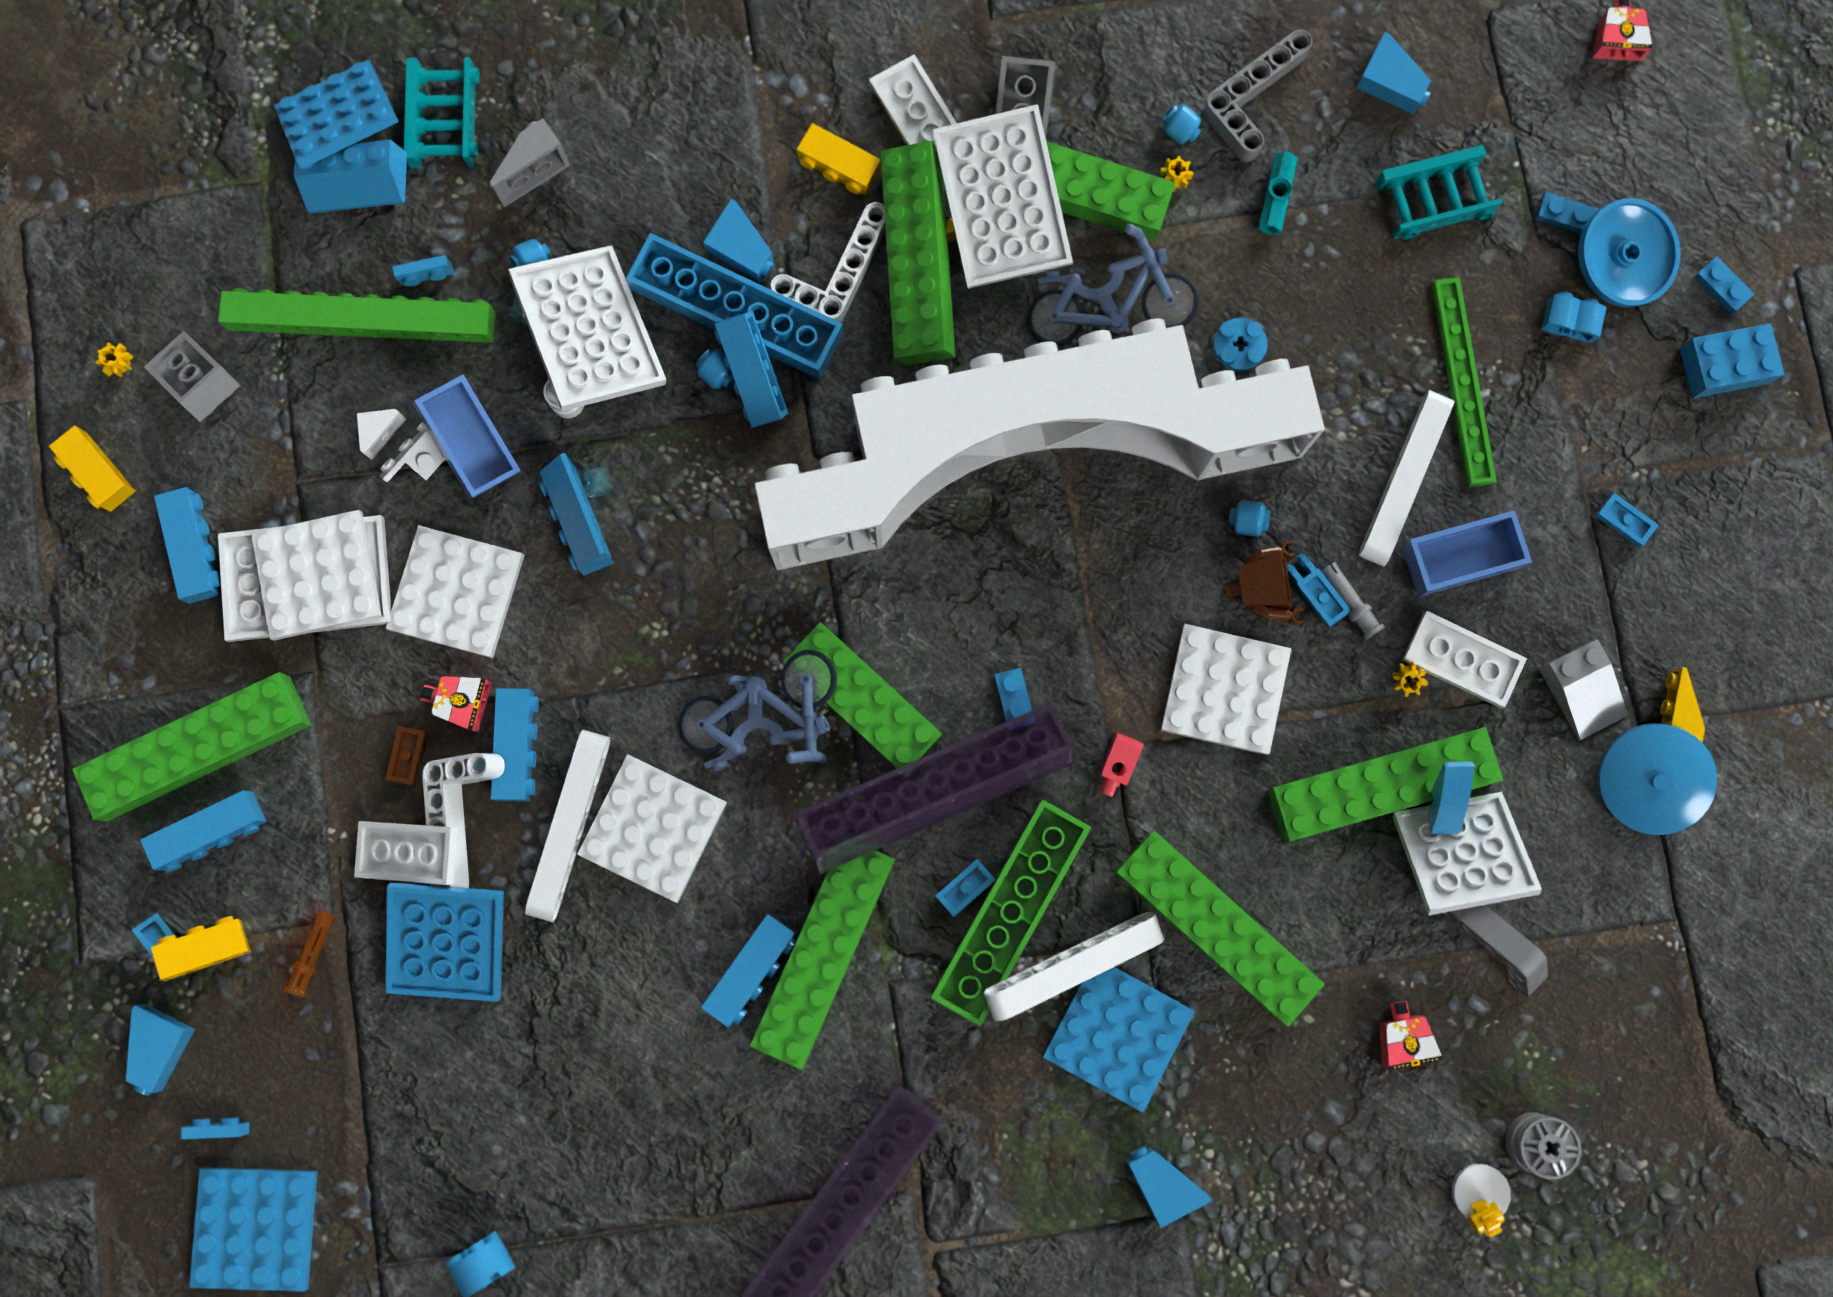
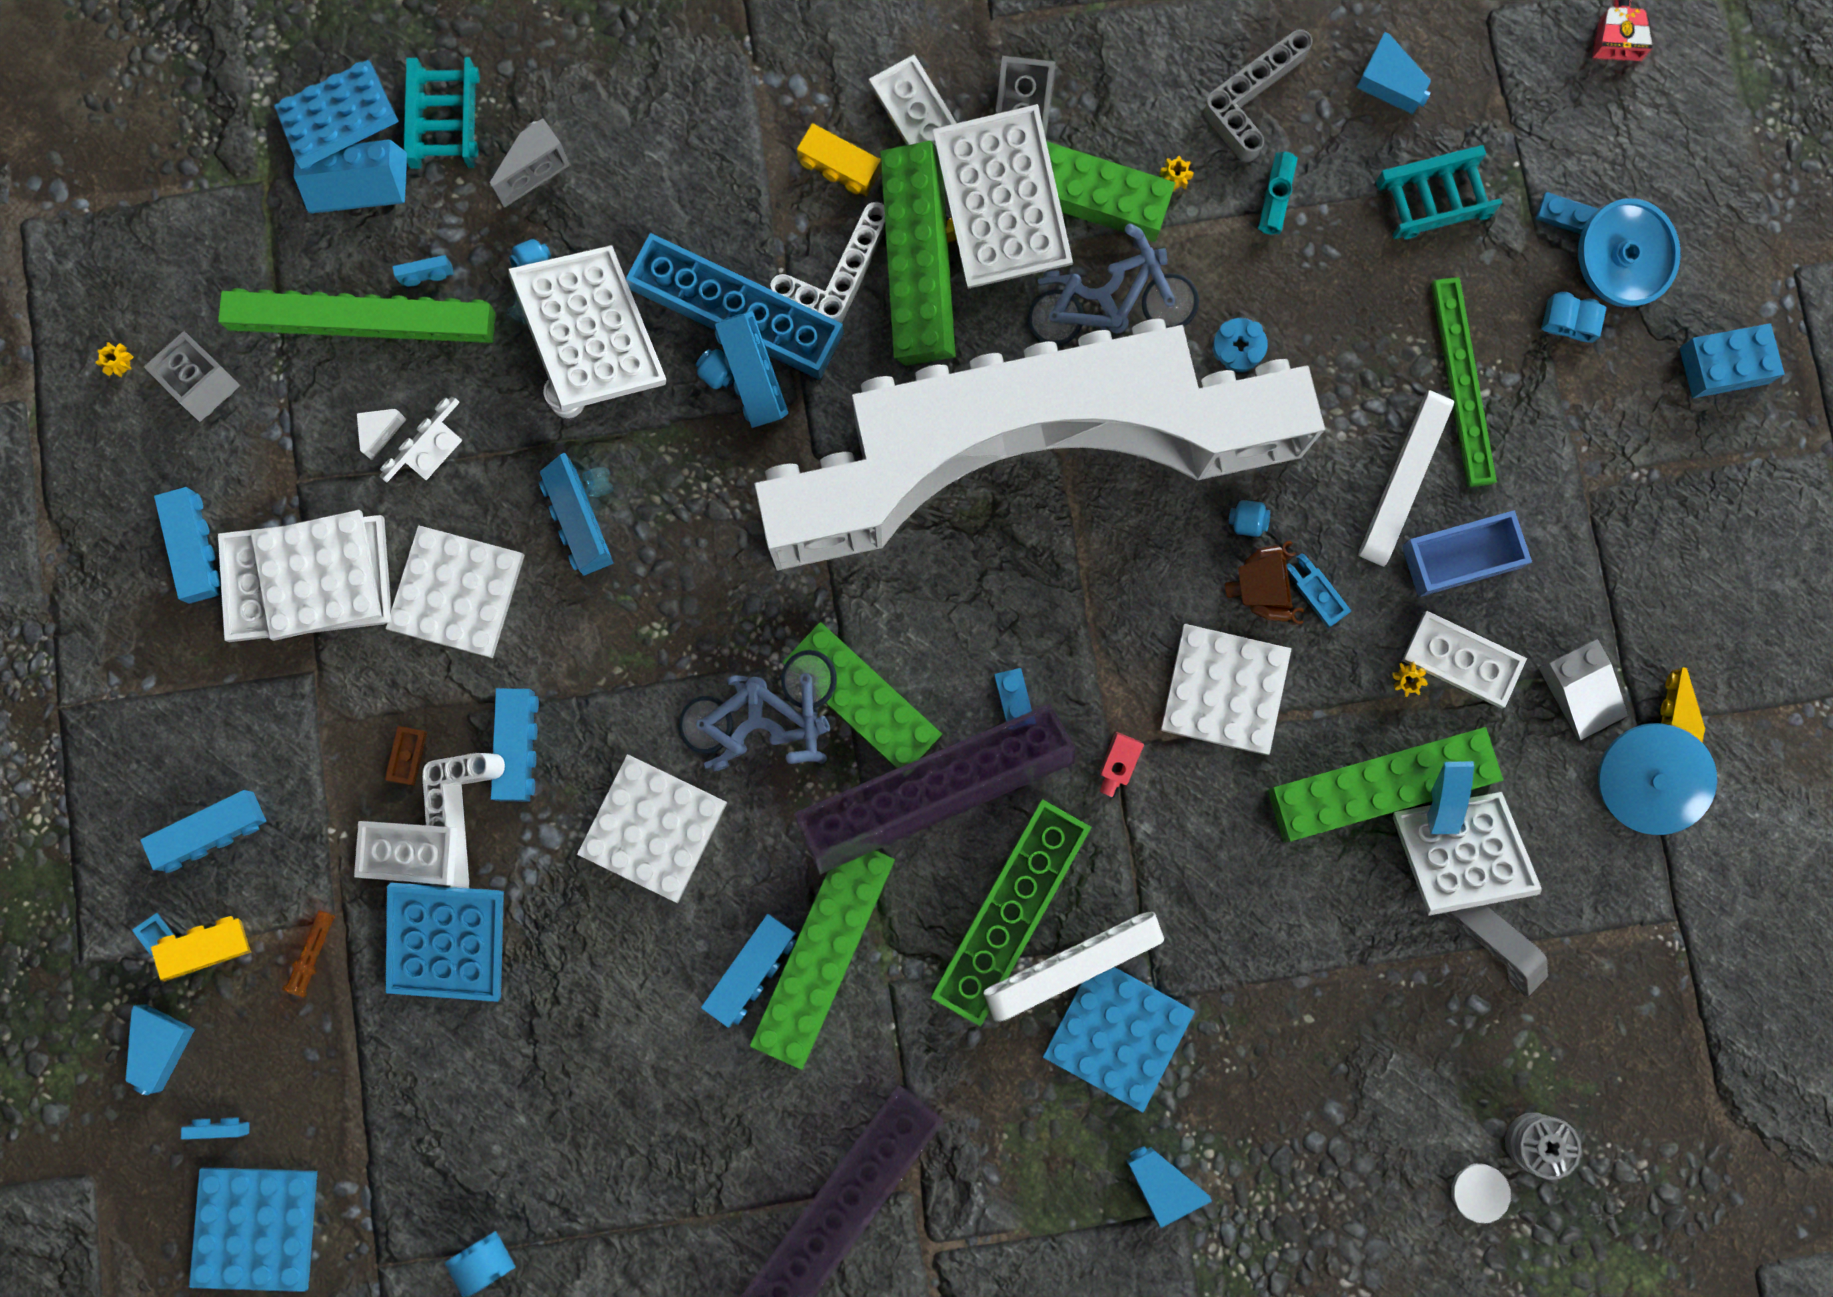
(91, 469): yellow brick -> none
(191, 747): bright green brick -> none
(459, 700): torso -> none
(466, 437): medium blue piece -> none
(567, 826): white beam -> none
(739, 244): dark azure slope -> none
(965, 887): dark azure plate -> none
(1181, 124): dark azure head -> none
(1219, 929): bright green brick -> none
(1360, 612): light grey pin -> none
(1406, 1040): torso -> none
(1486, 1218): yellow gear -> none
(1626, 520): dark azure plate -> none
(1724, 285): dark azure plate -> none

